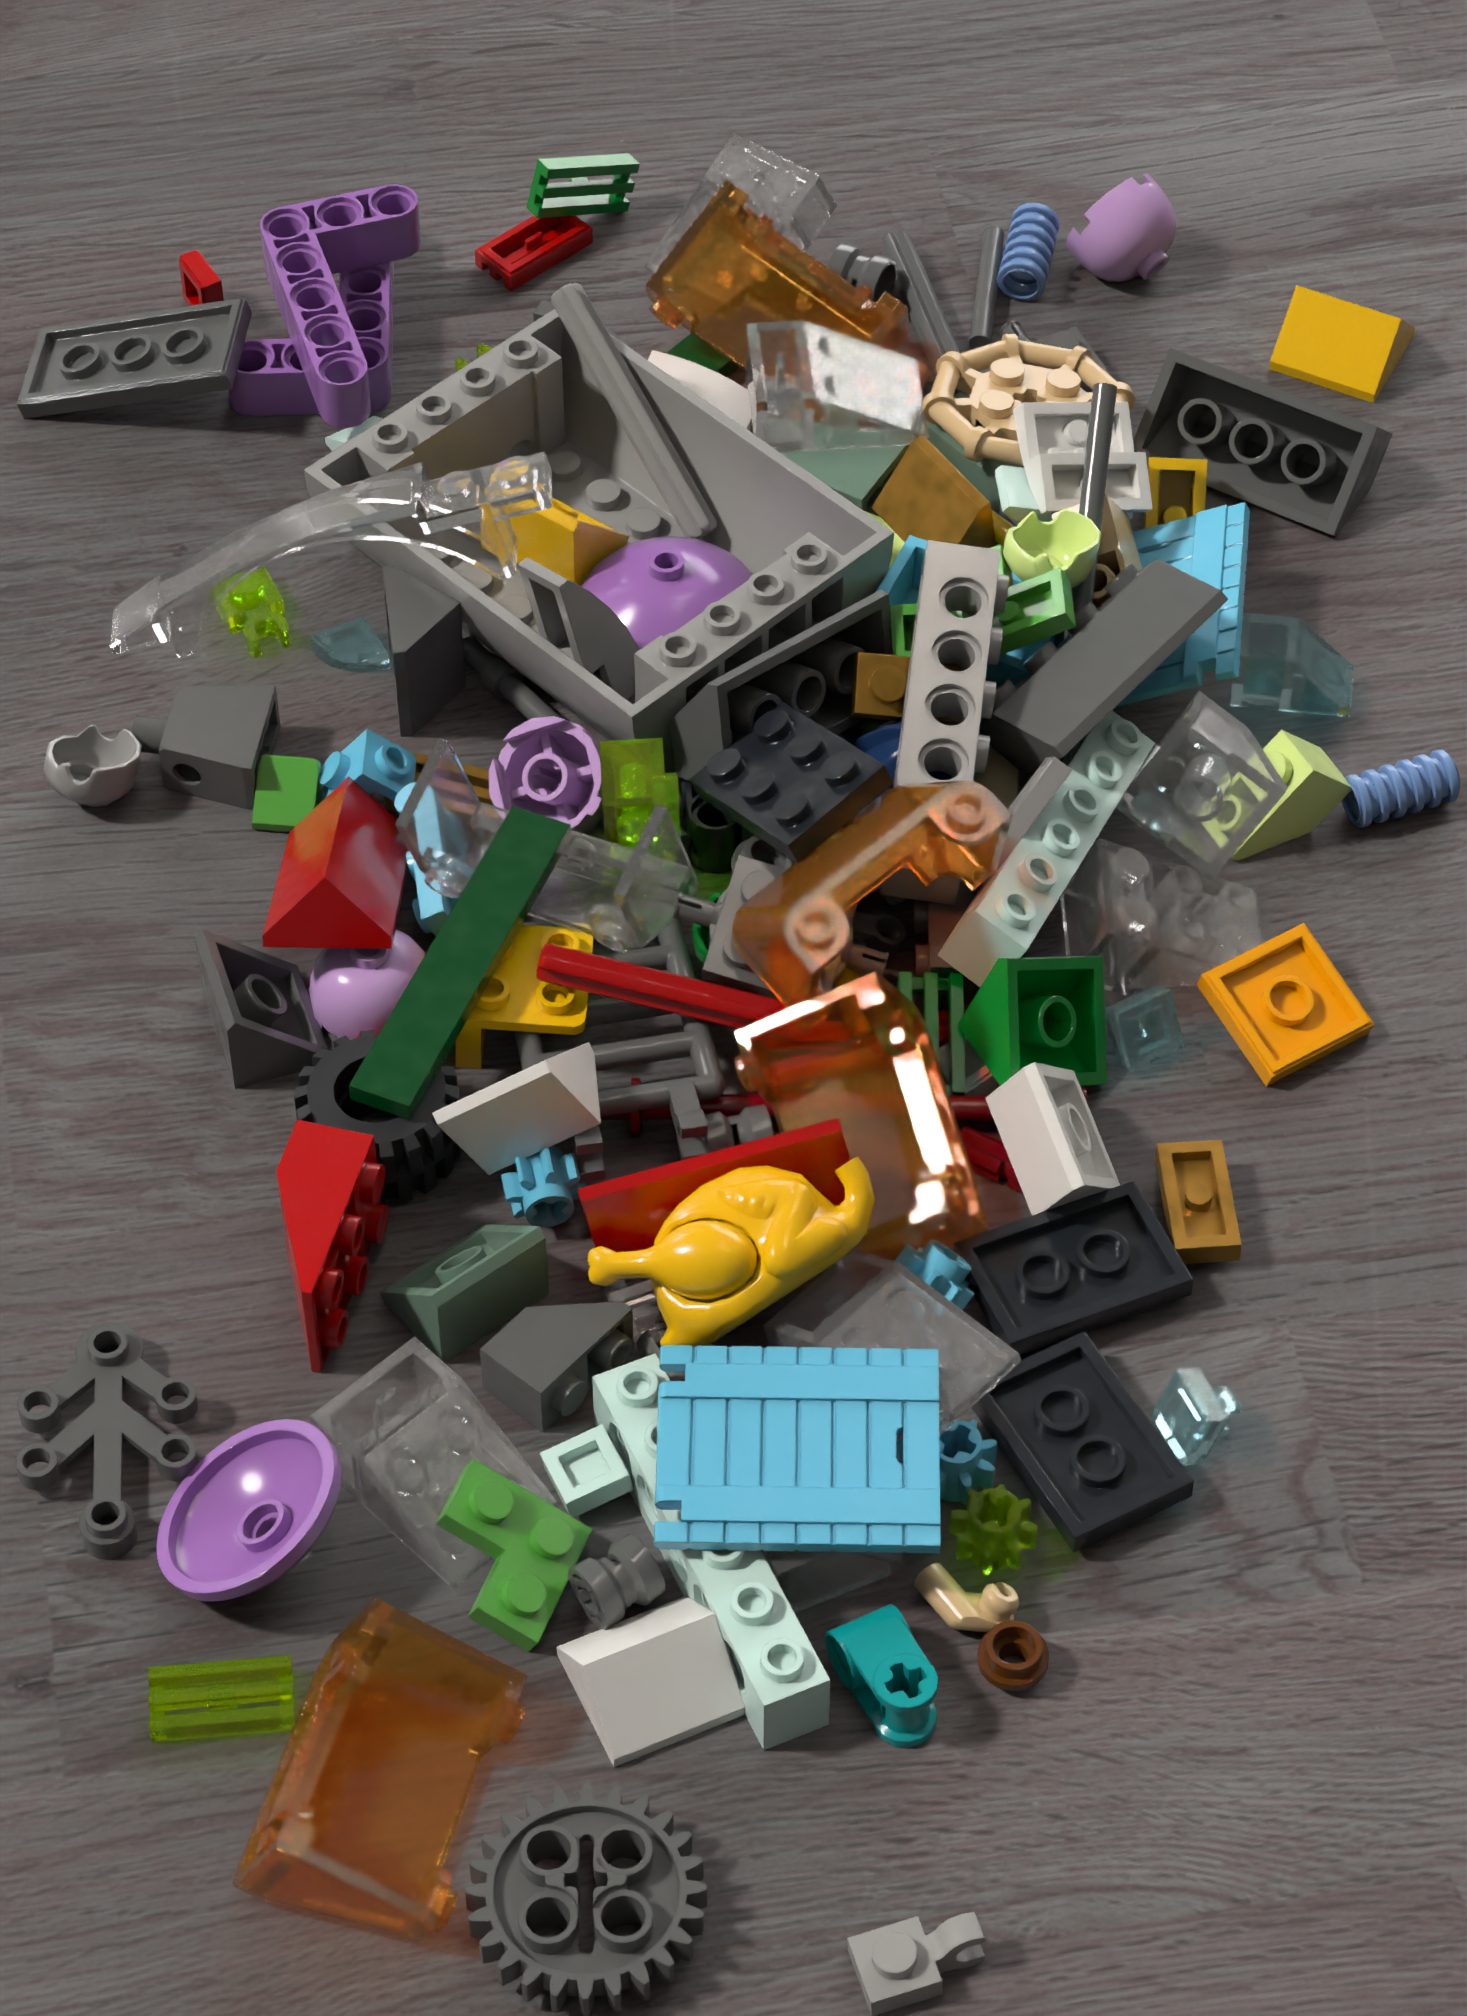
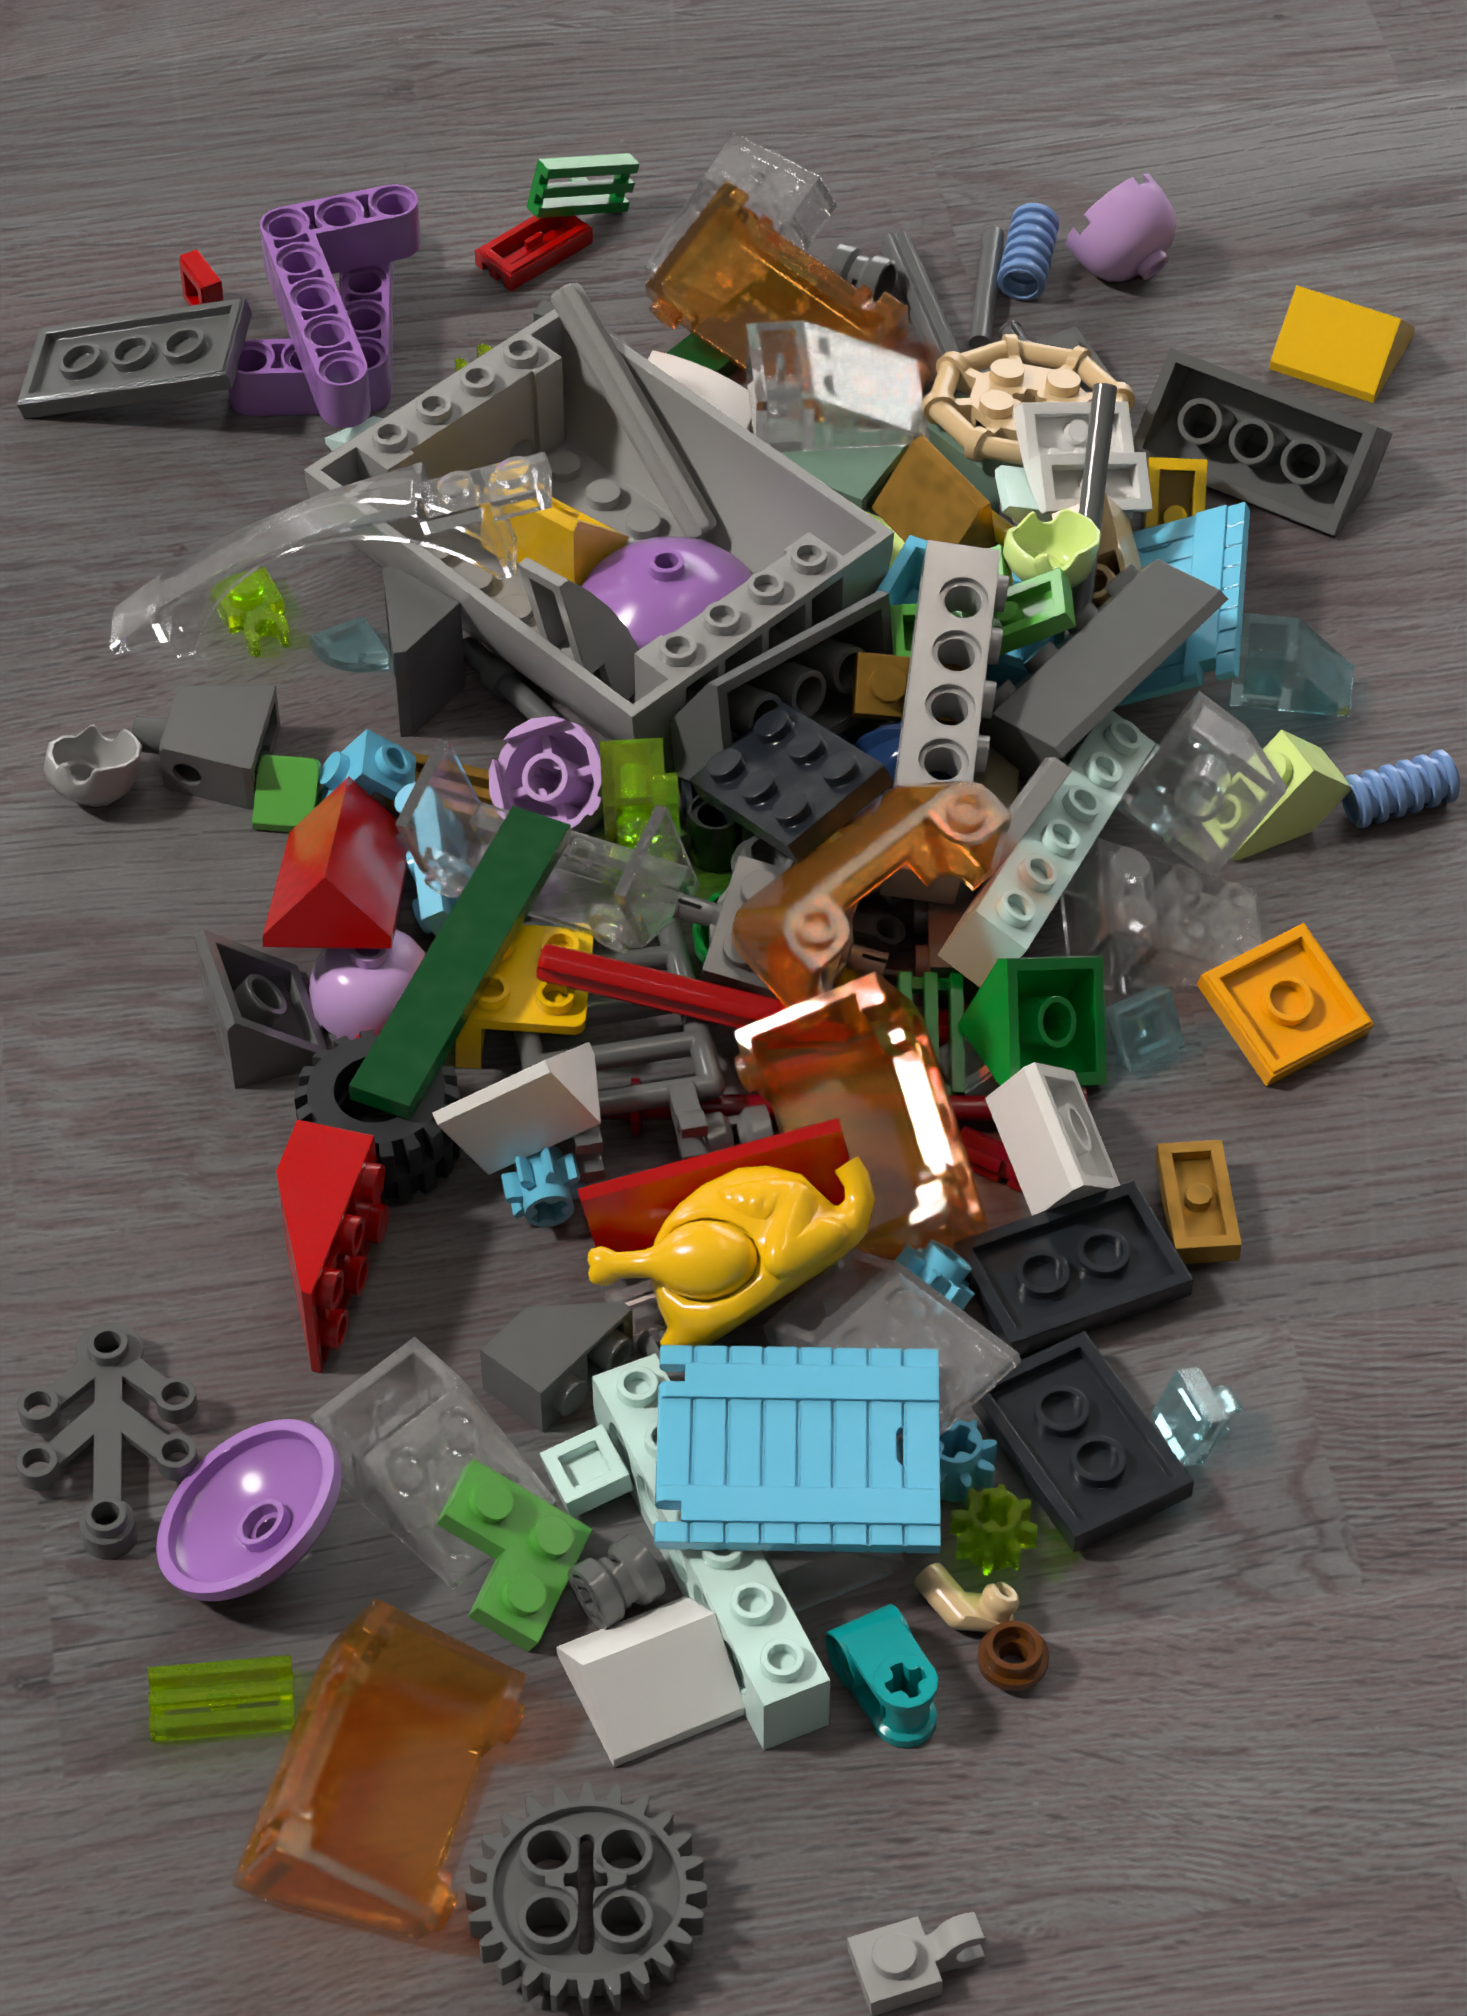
(472, 1287): sand green slope -> none

